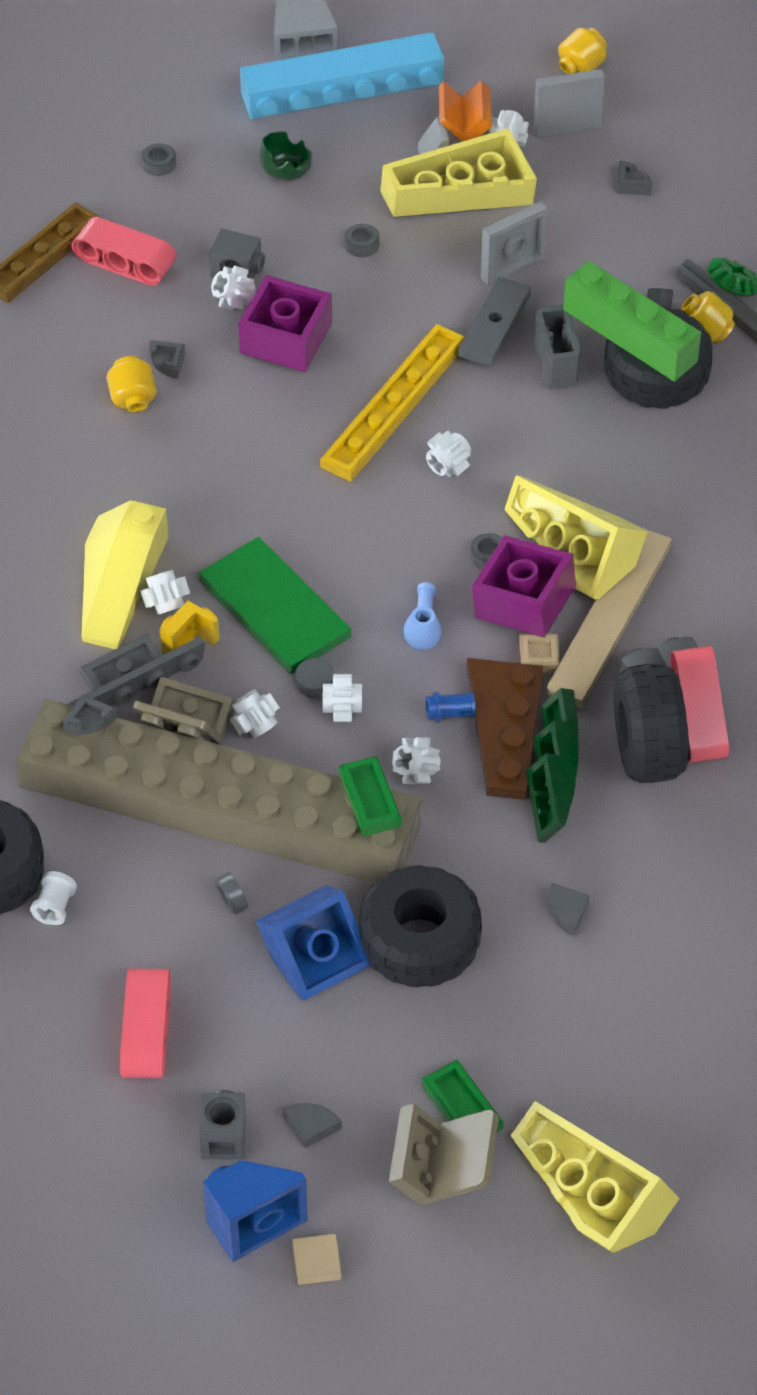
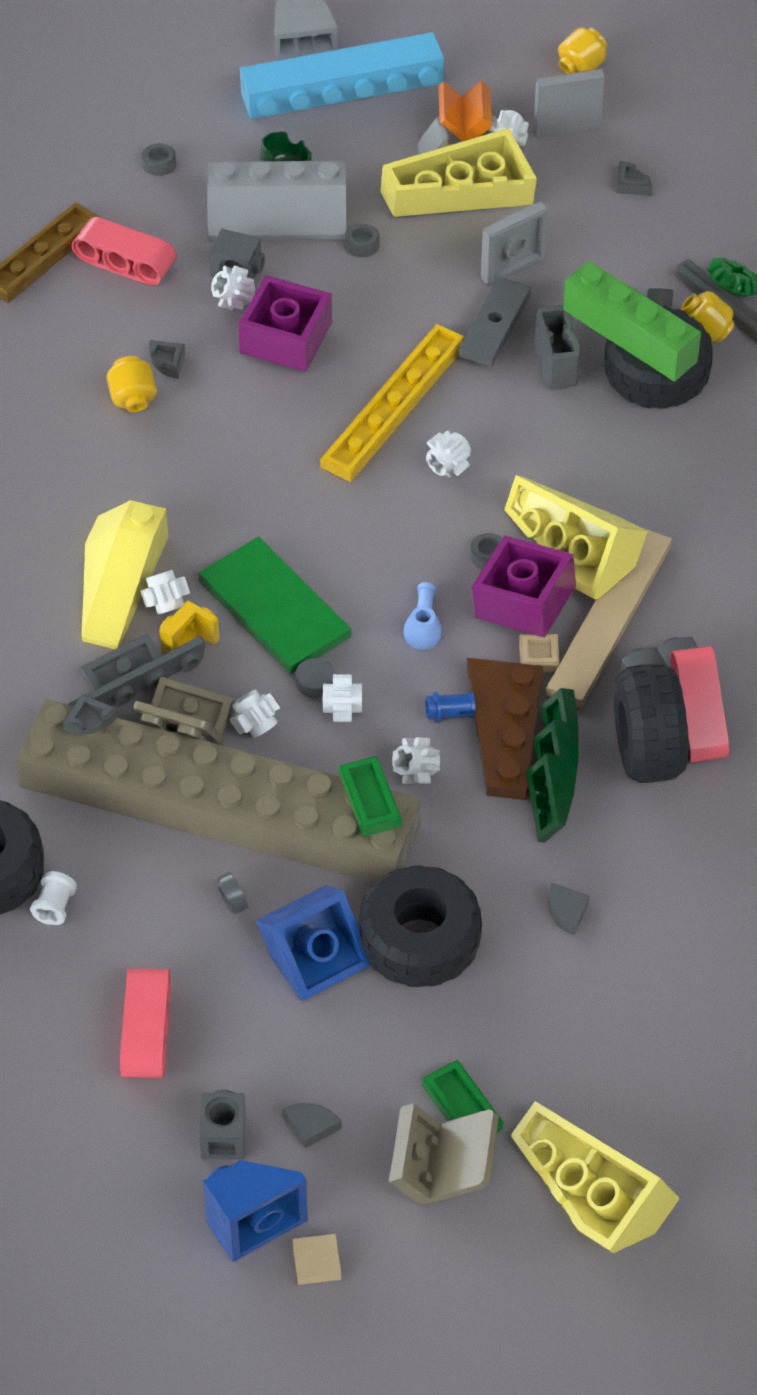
(278, 199): none -> light grey slope

